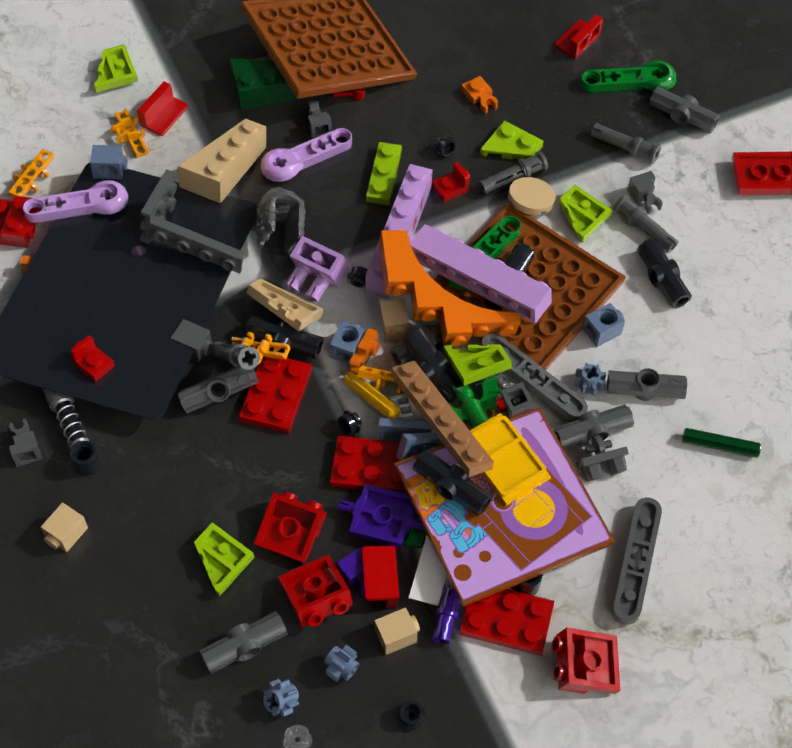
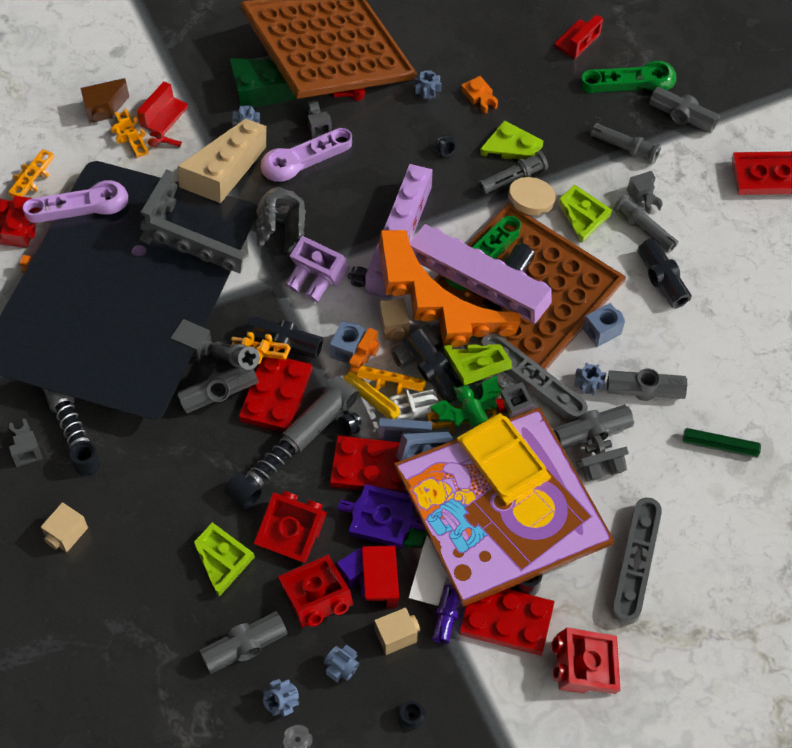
(91, 359): red bracket -> none
(104, 99): none -> reddish brown slope
(108, 162): sand blue brick -> none
(115, 69): lime wing -> none
(160, 138): none -> red hand
(245, 112): none -> sand blue gear
(284, 304): tan wing -> none
(336, 397): none -> piece
(384, 173): lime plate -> none
(427, 84): none -> sand blue gear
(442, 419): medium nougat plate -> none
(452, 184): red bracket -> none
(452, 482): black piece -> none

